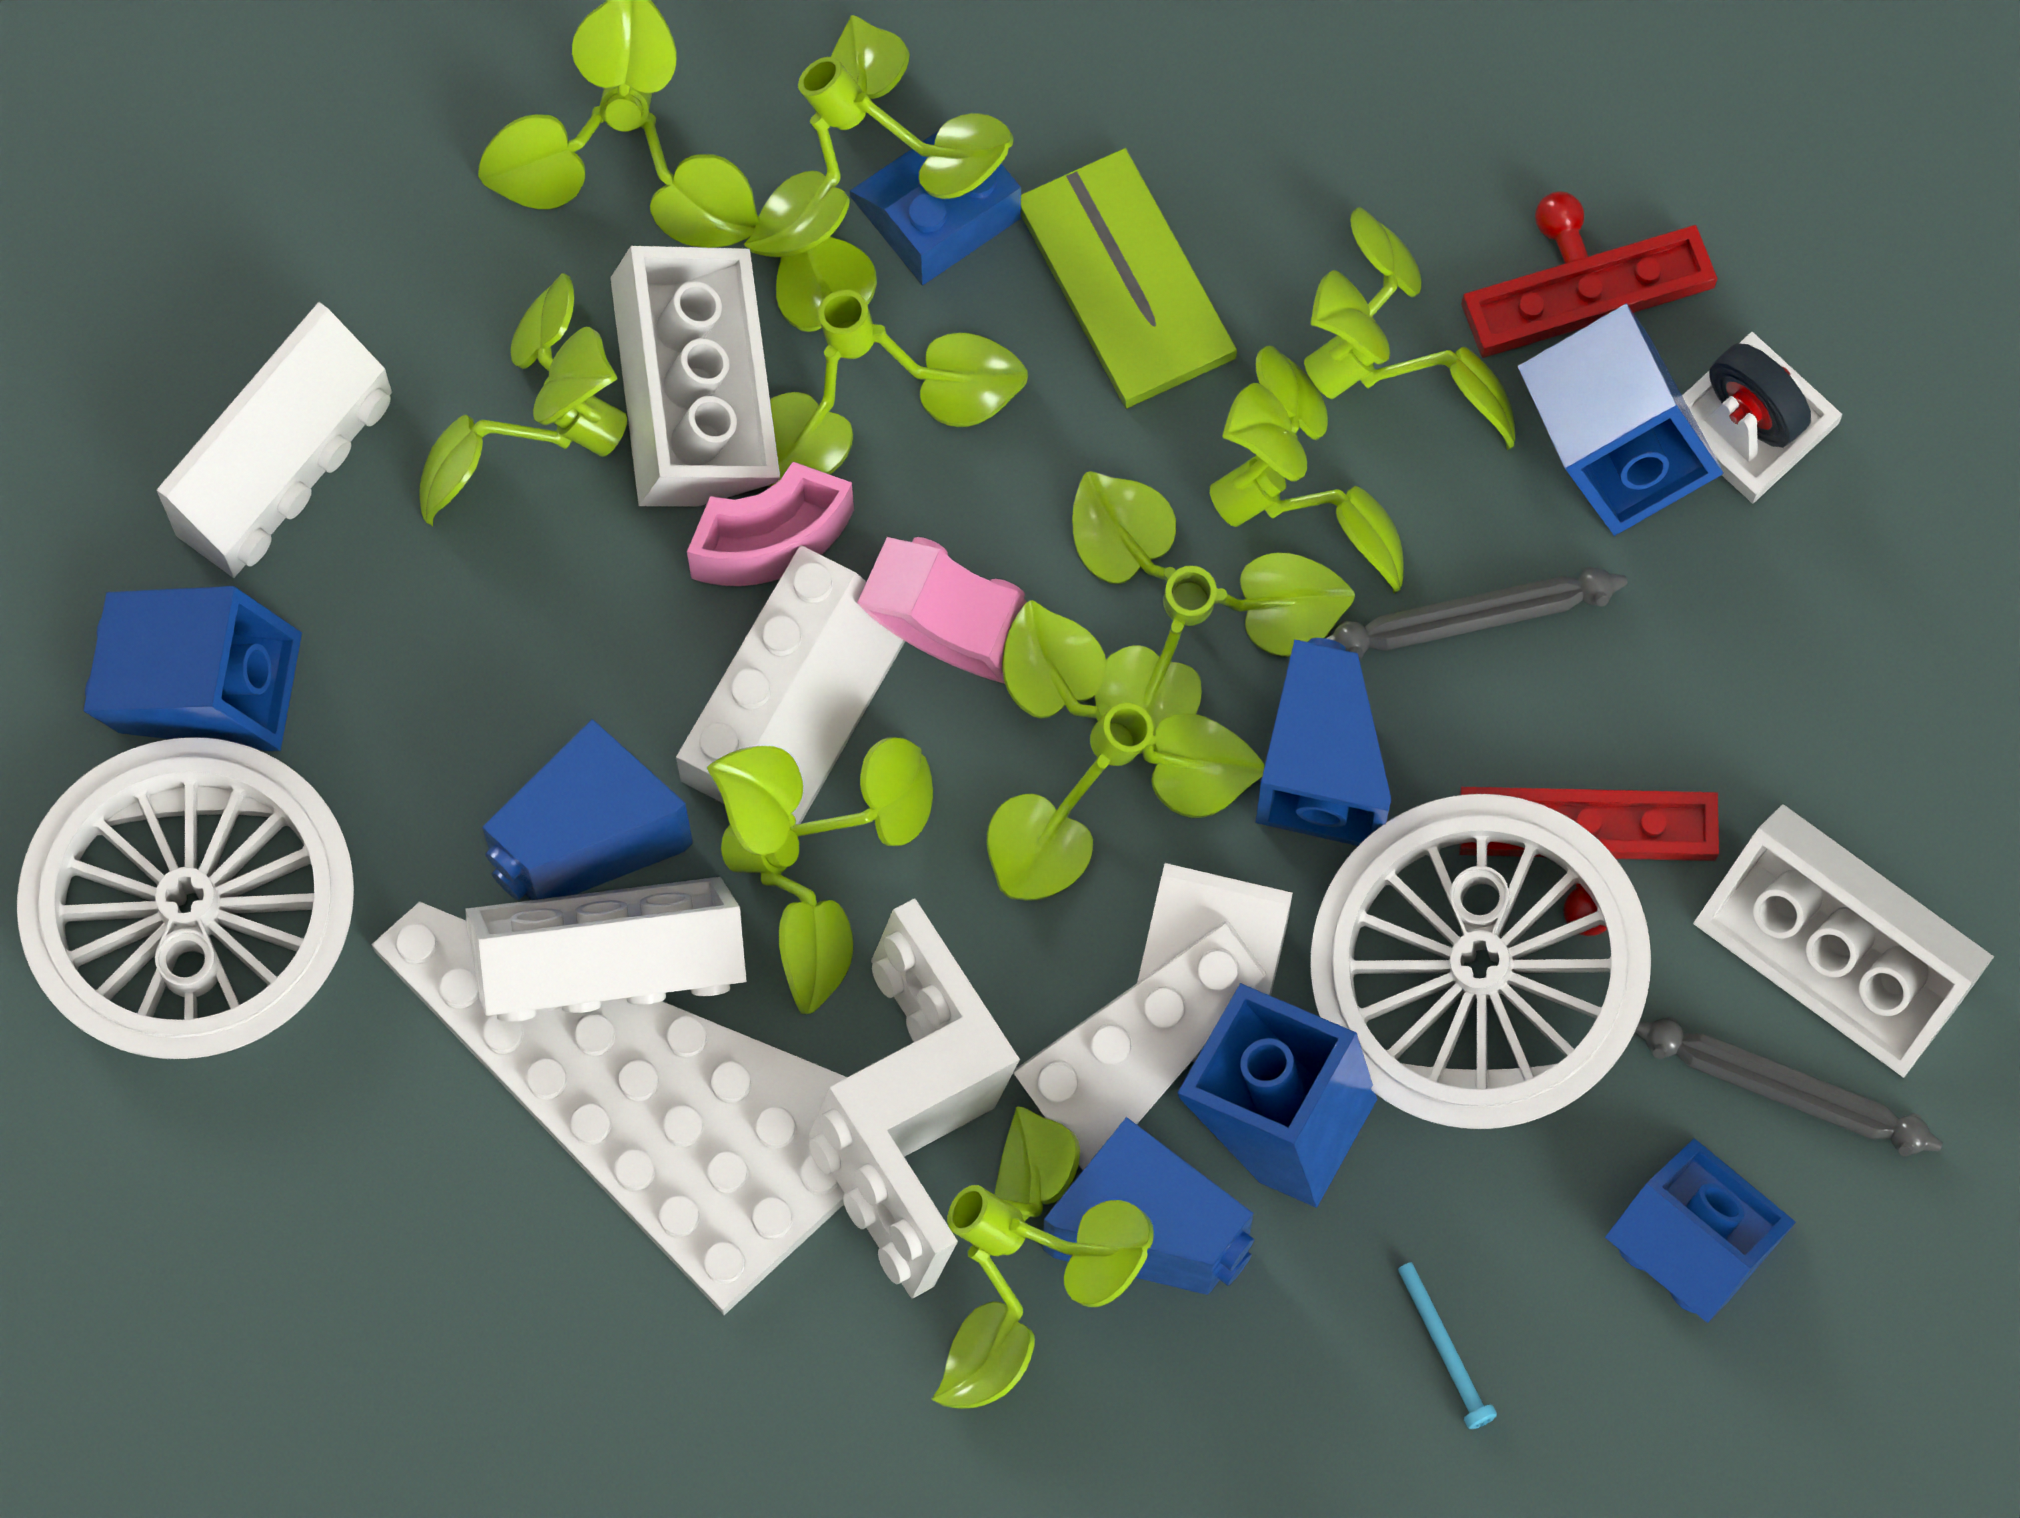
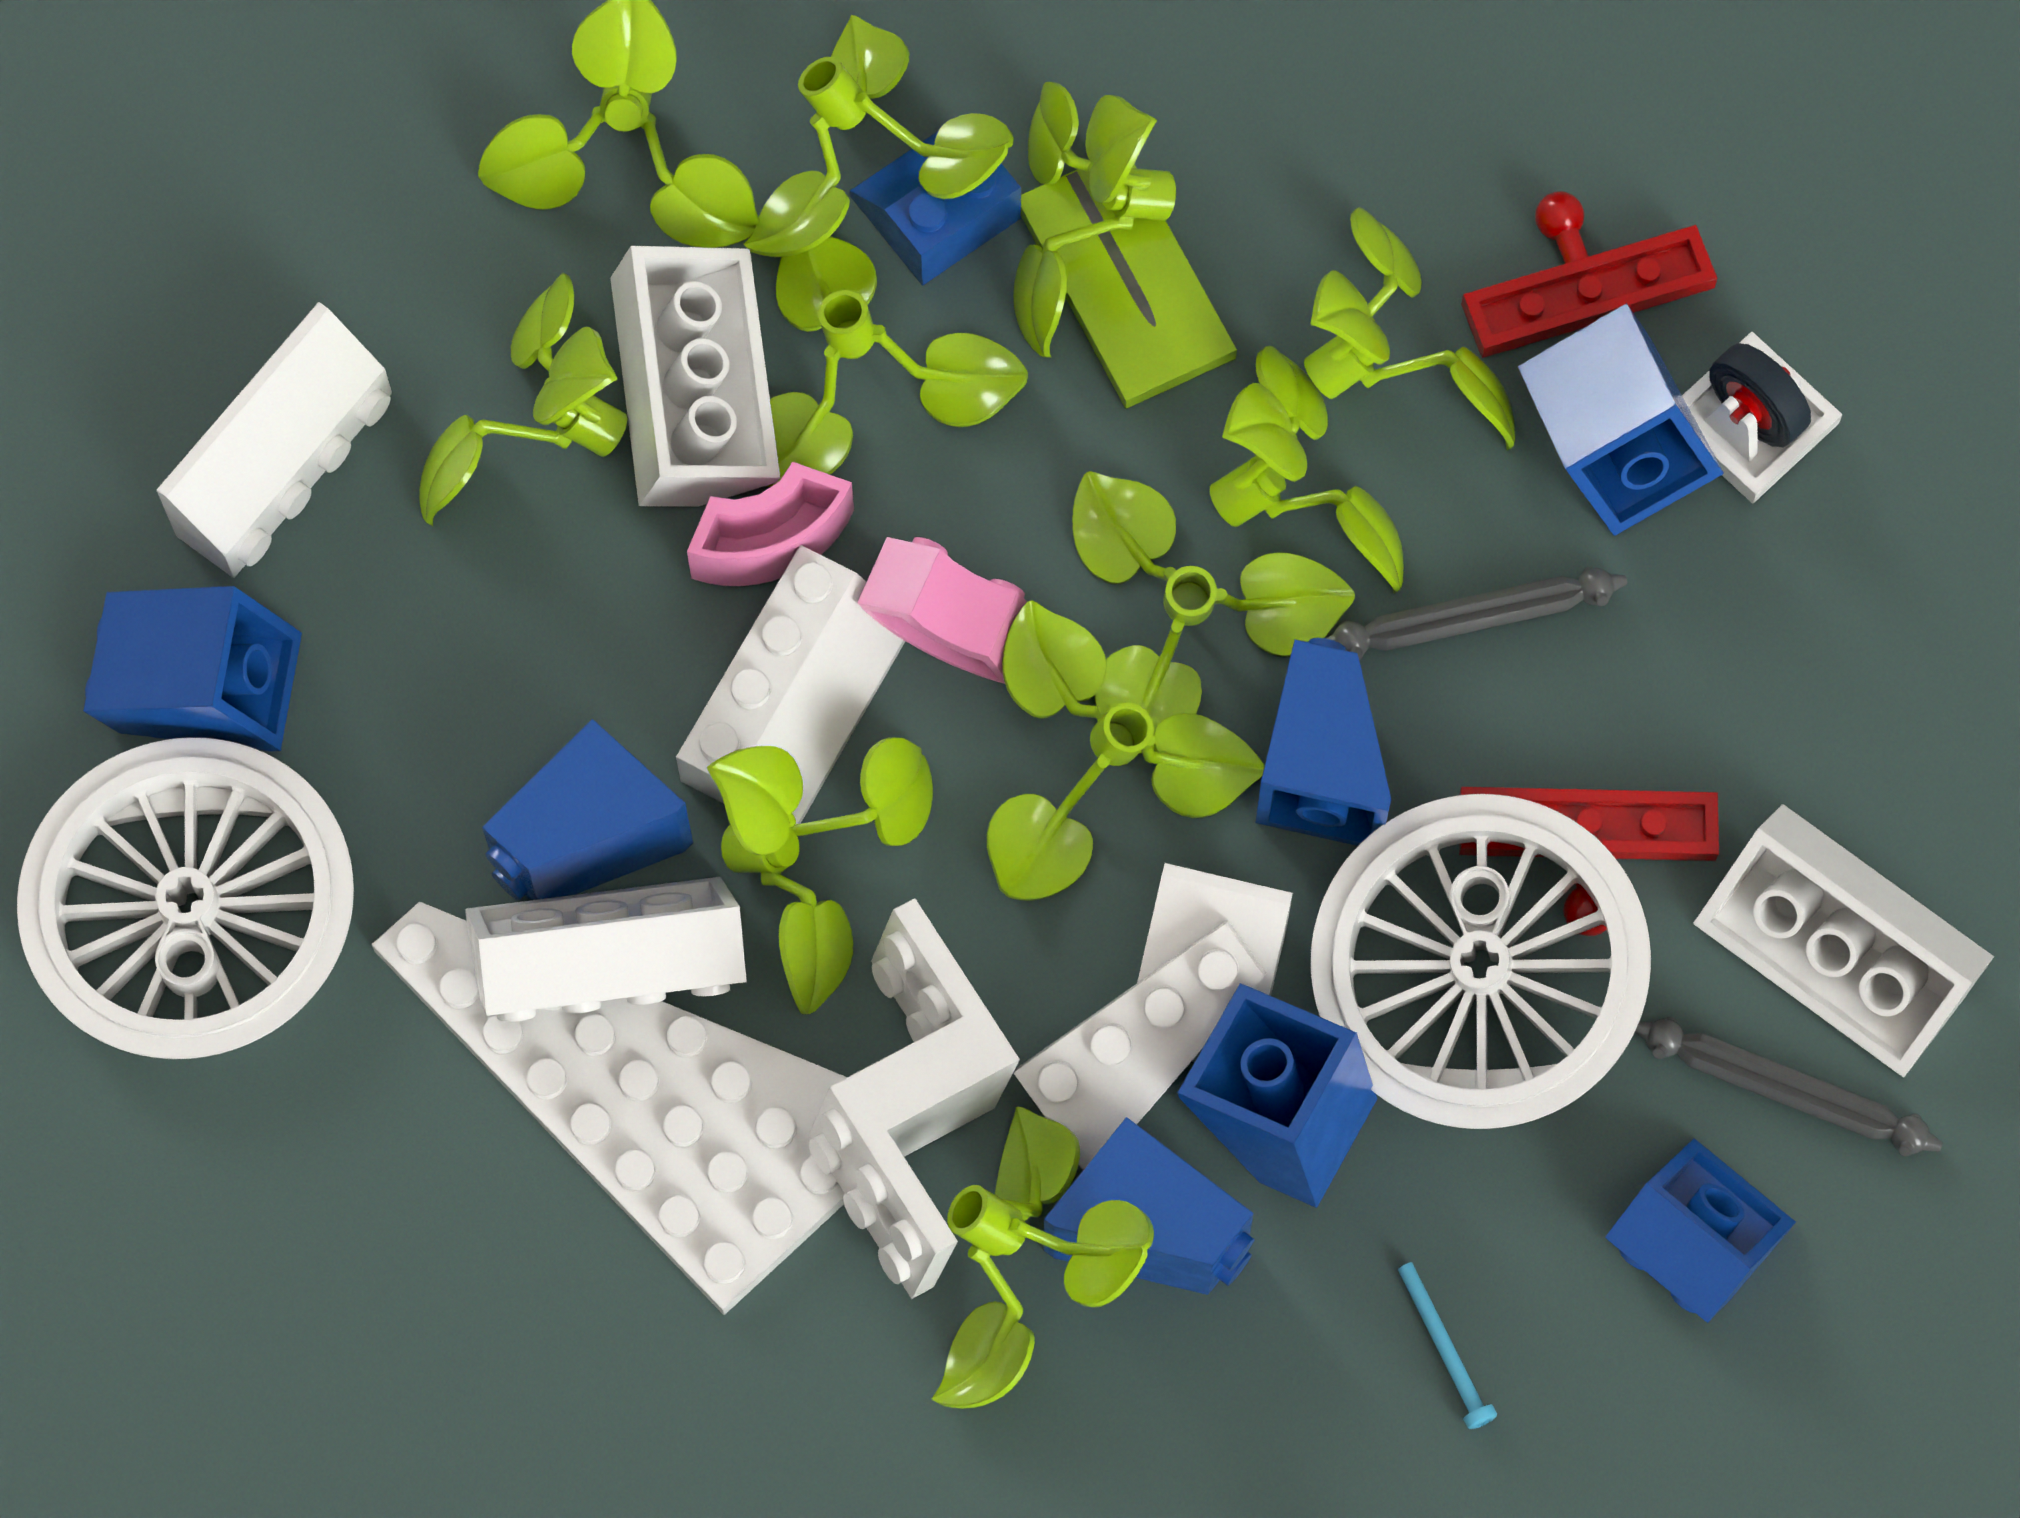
(1112, 145): none -> lime plant

